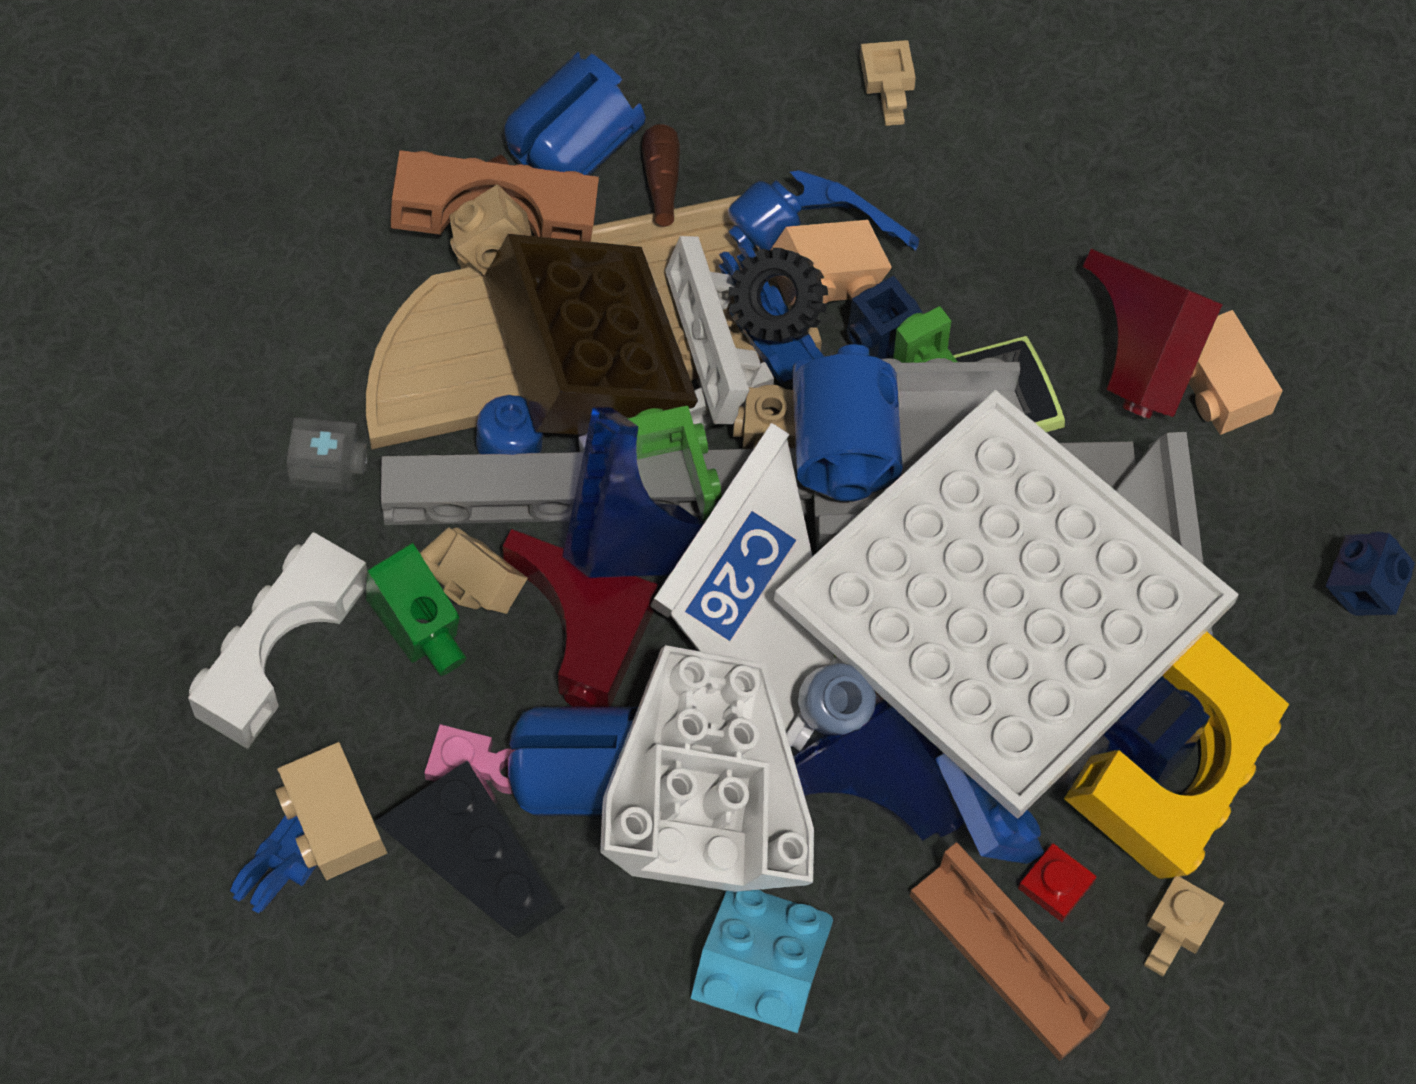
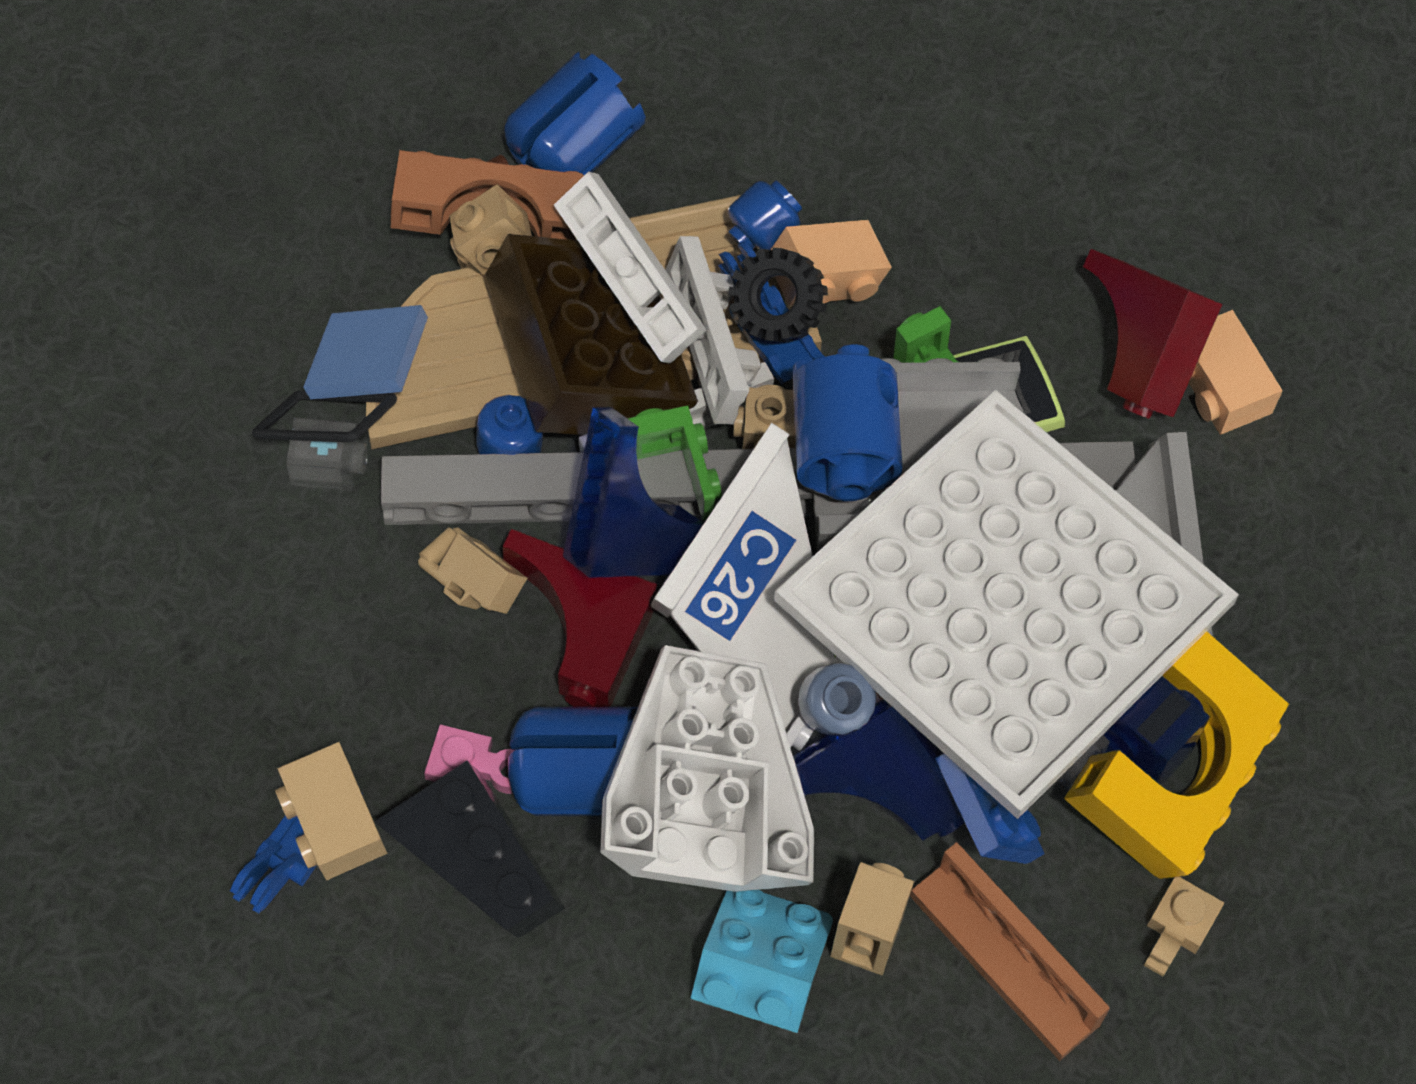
(262, 430): none -> black piece
(316, 586): white arch -> none
(366, 352): none -> medium blue tile
(407, 591): green torso -> none
(629, 267): none -> white hinge
(661, 163): copper piece -> none
(824, 193): blue arm -> none
(872, 917): none -> tan brick
(878, 314): dark blue brick -> none
(889, 71): tan plate -> none
(1057, 882): red plate -> none
(1370, 574): dark blue brick -> none

